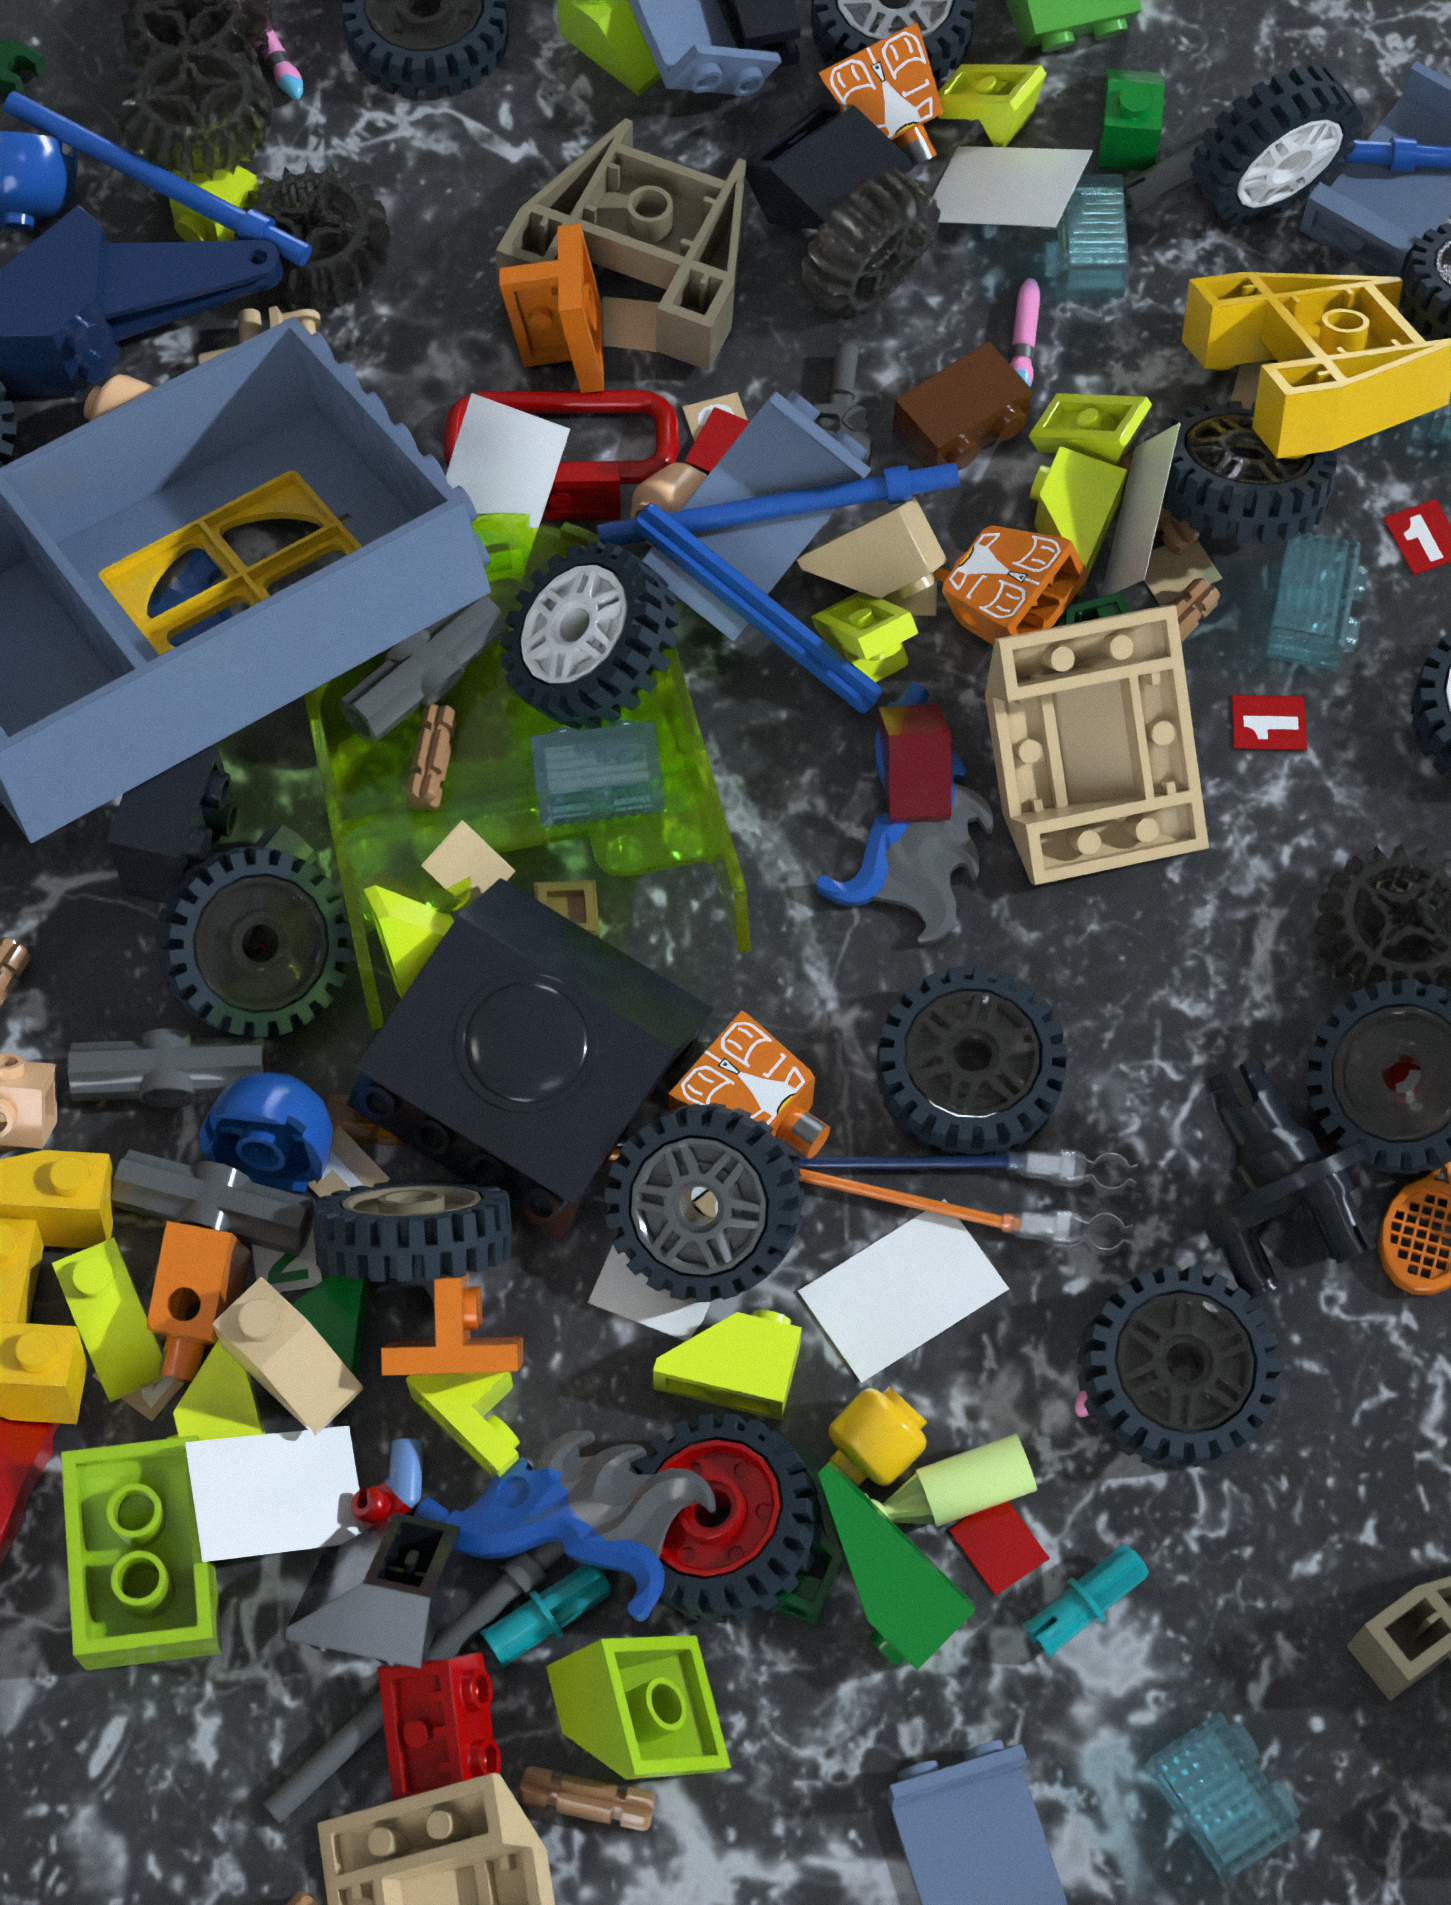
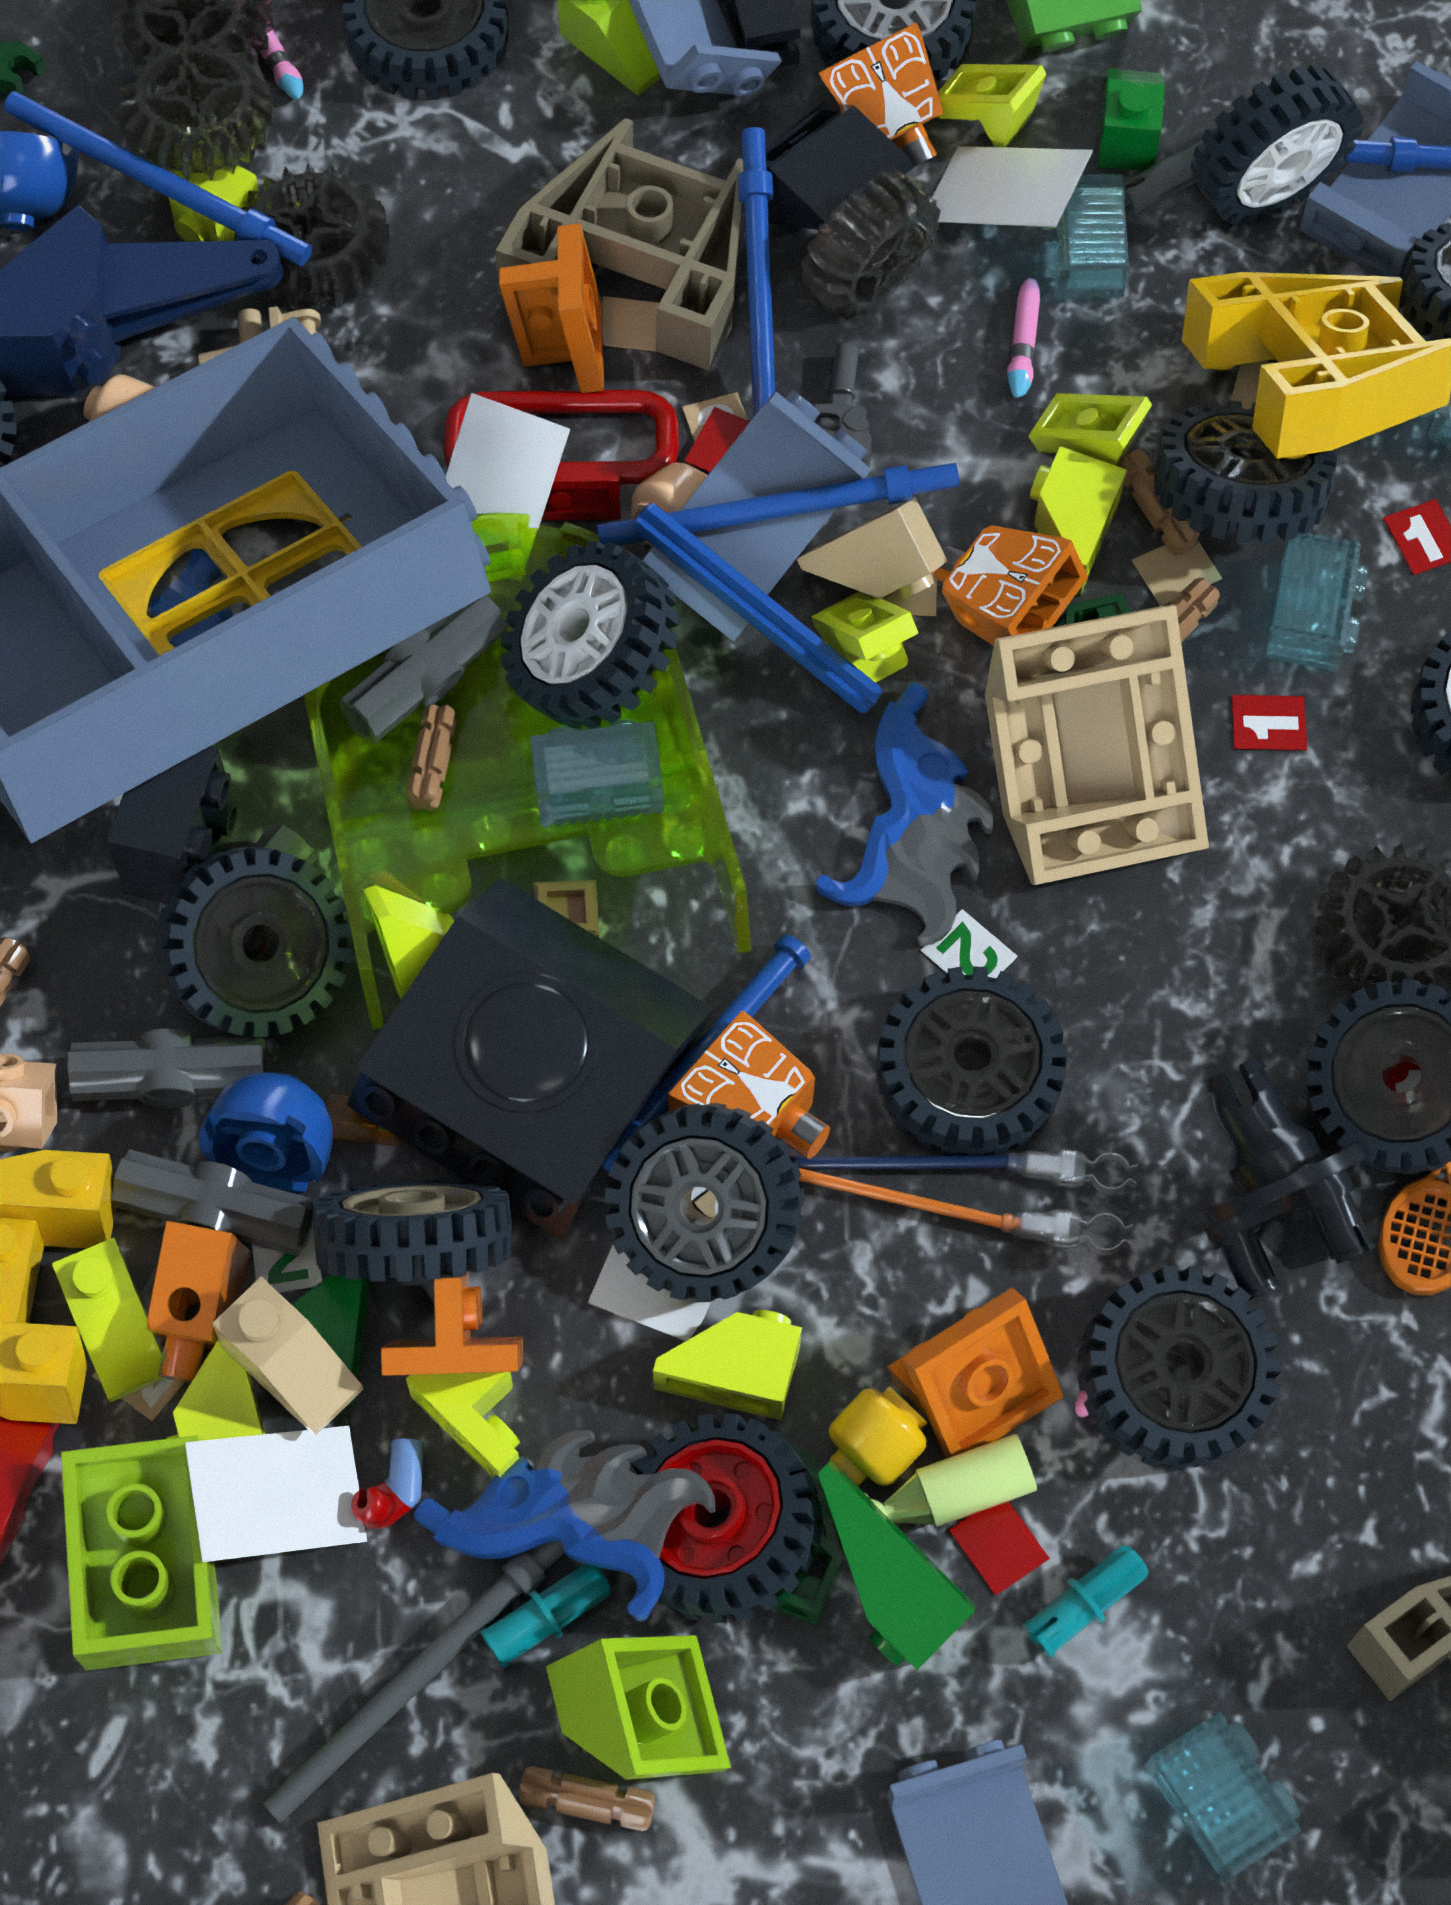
(347, 1167): tan sticker -> none
(380, 1592): black slope -> none
(438, 1723): red bracket -> none
(466, 855): tan sticker -> none
(756, 190): none -> blue bar
(788, 955): none -> blue bar
(902, 1291): white sticker -> none
(916, 762): dark red slope -> none
(962, 409): reddish brown brick -> none
(970, 946): none -> white sticker
(980, 1375): none -> orange bracket
(1140, 512): white sticker -> none

